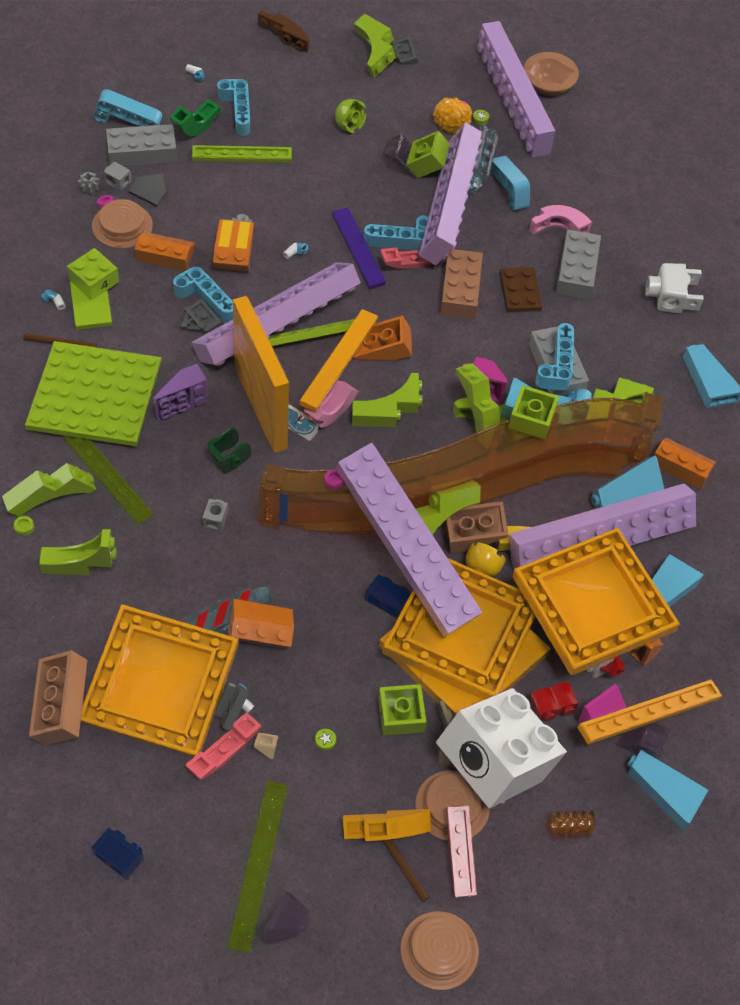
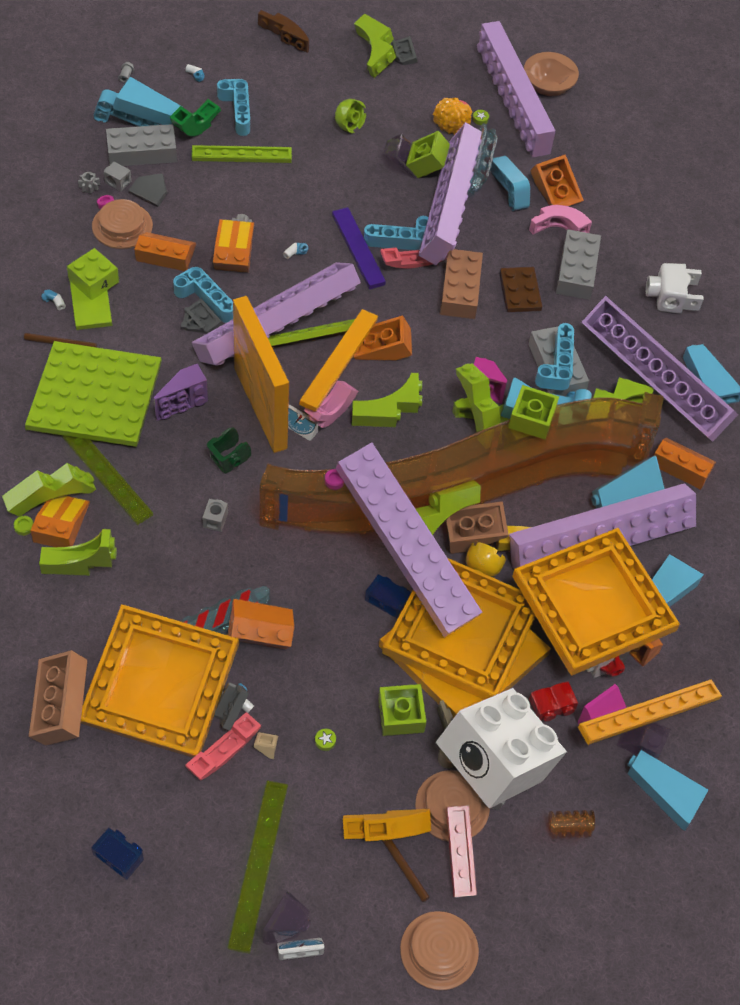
(59, 521): none -> orange slope
(127, 69): none -> light grey pin
(144, 103): none -> medium azure slope
(300, 948): none -> white slope
(557, 182): none -> orange slope
(660, 368): none -> lavender brick

